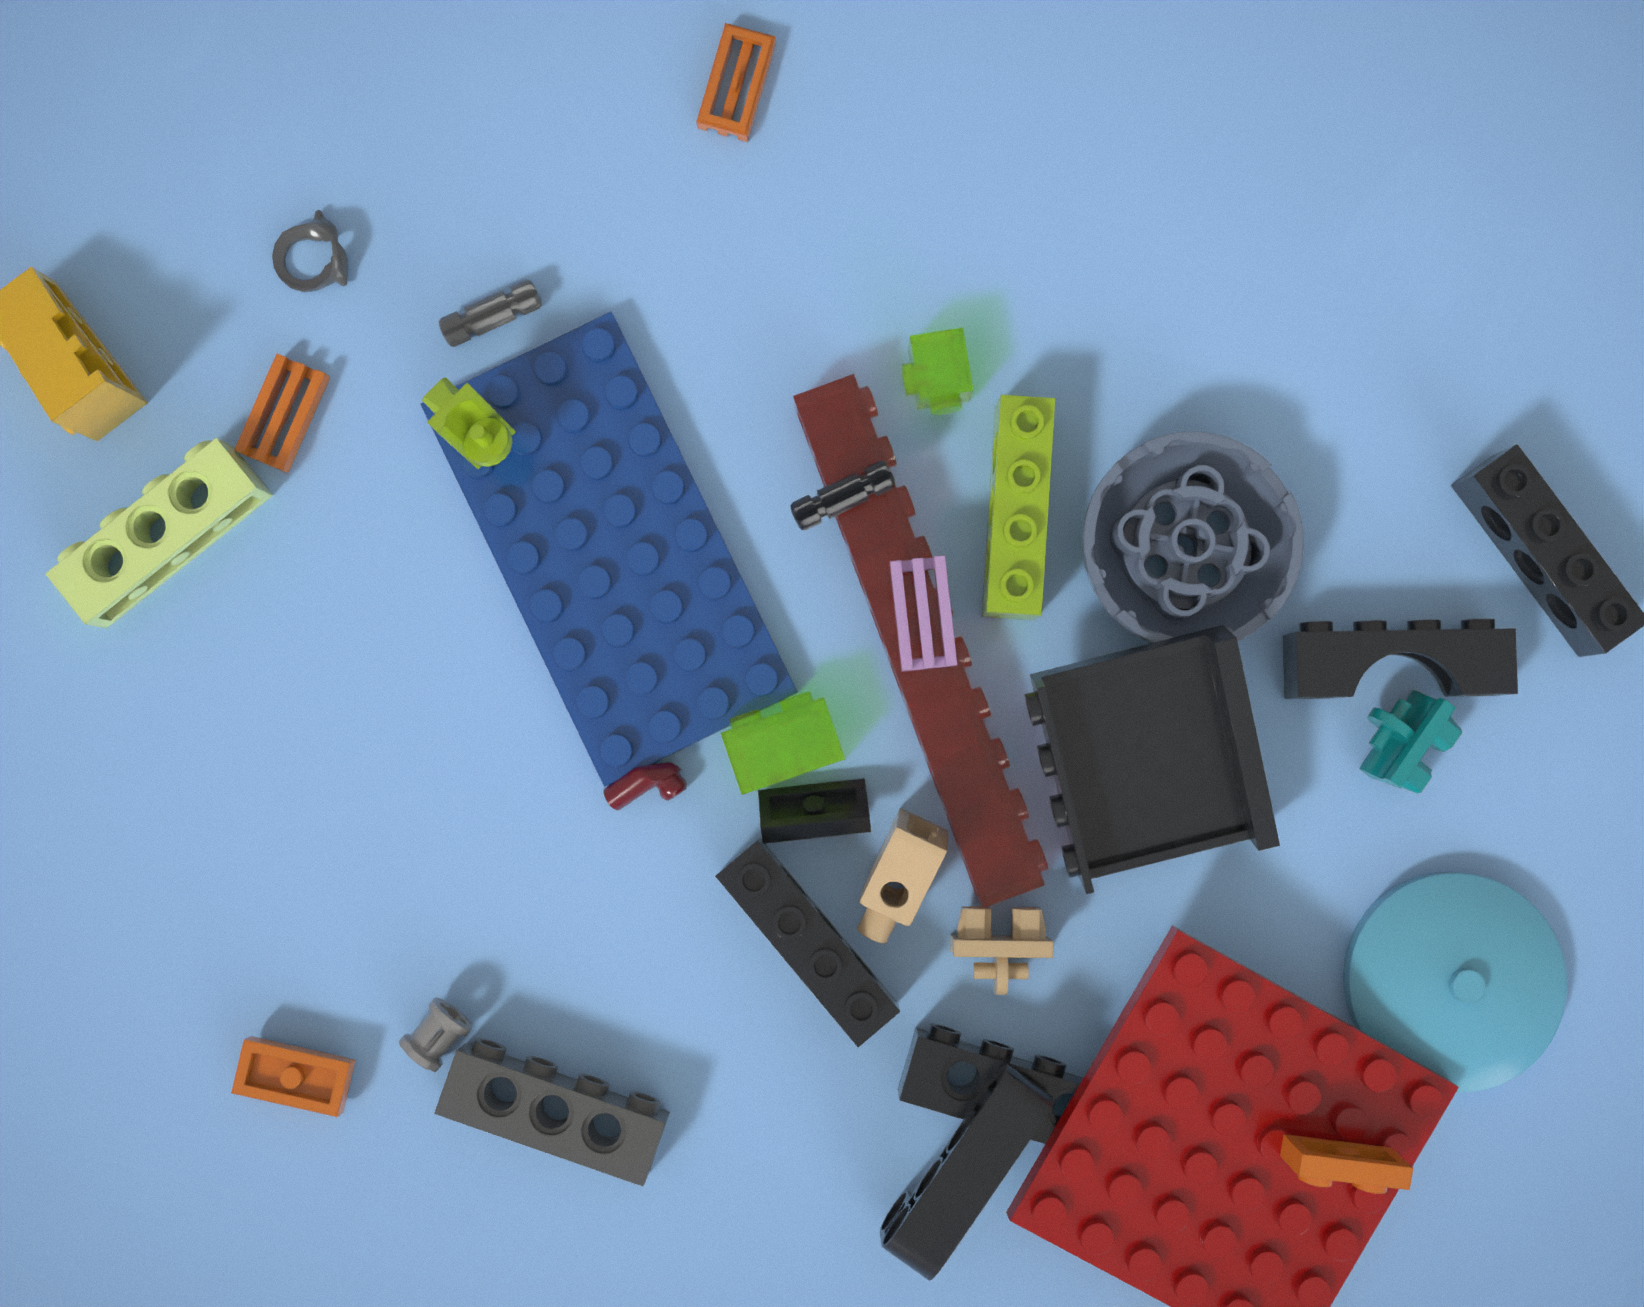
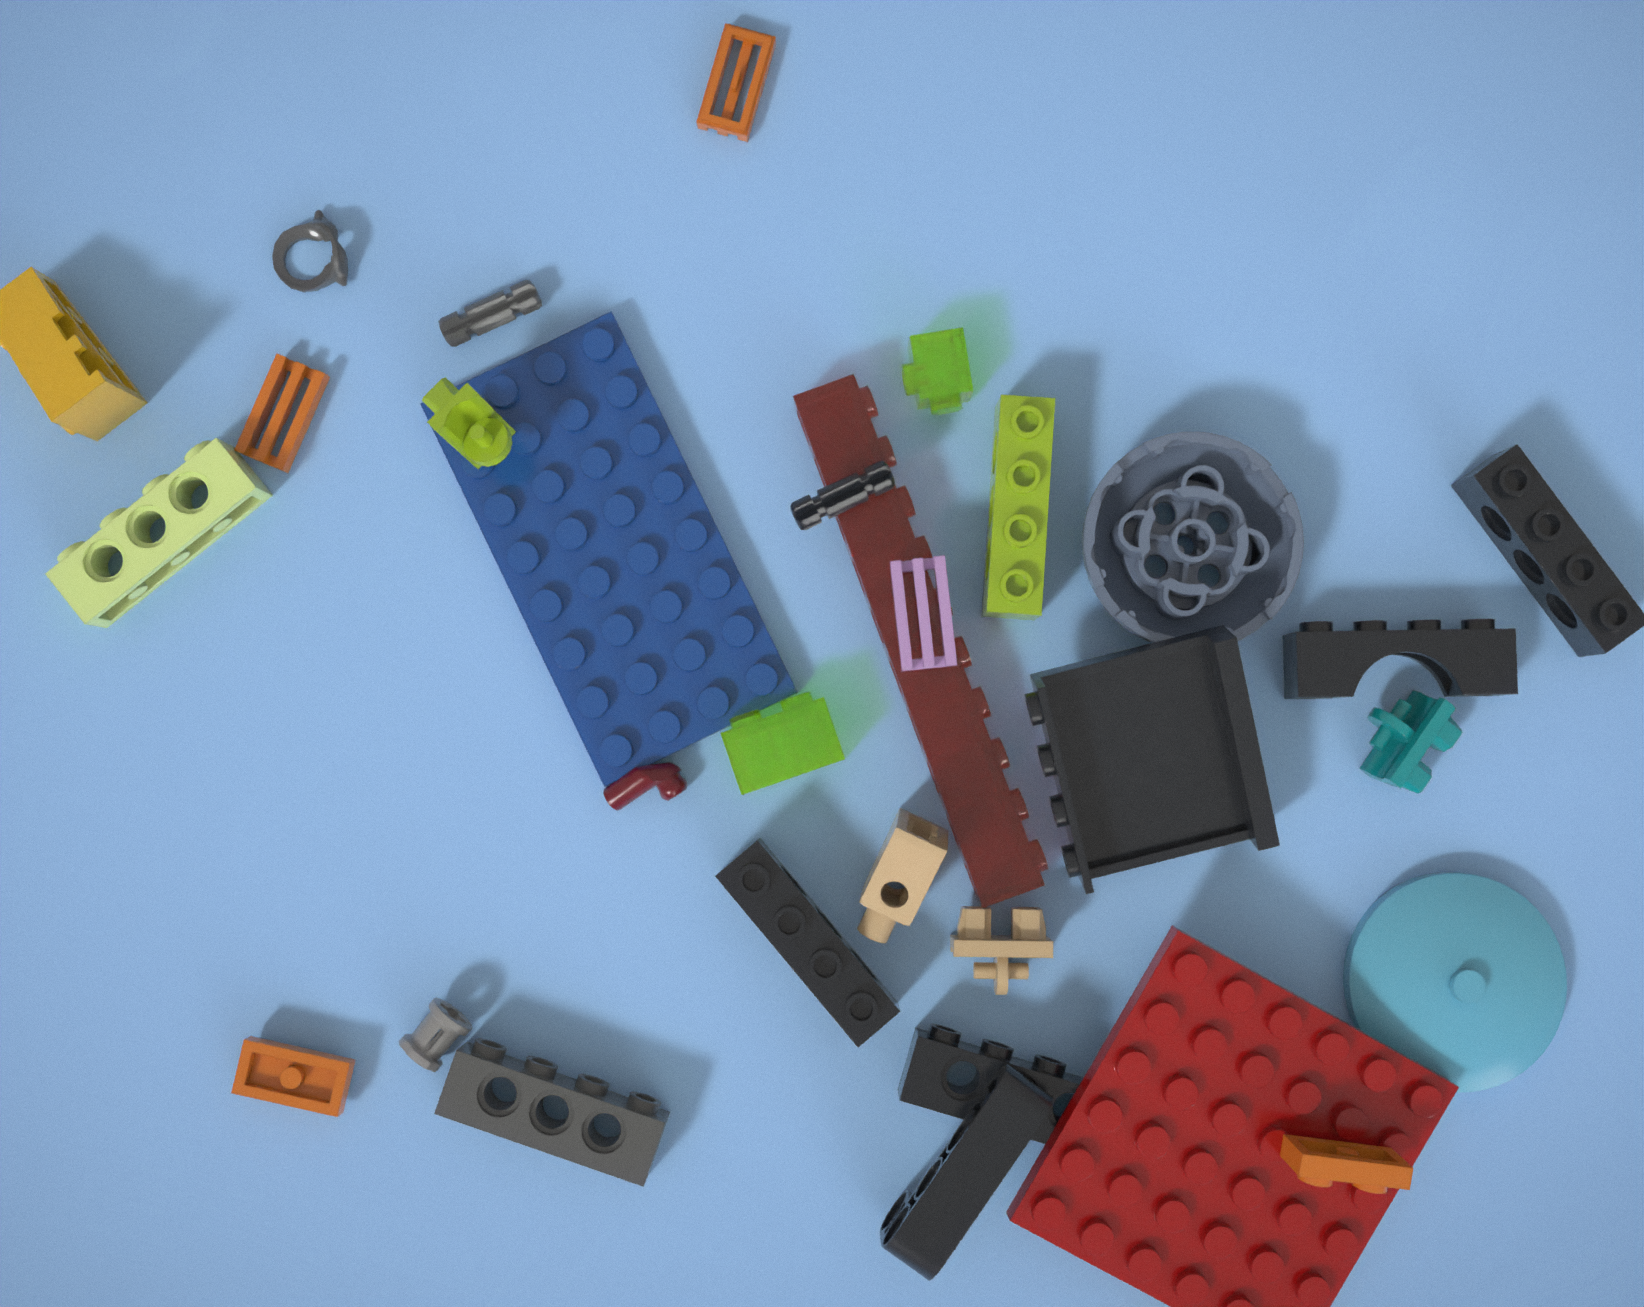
(814, 811): black plate -> none

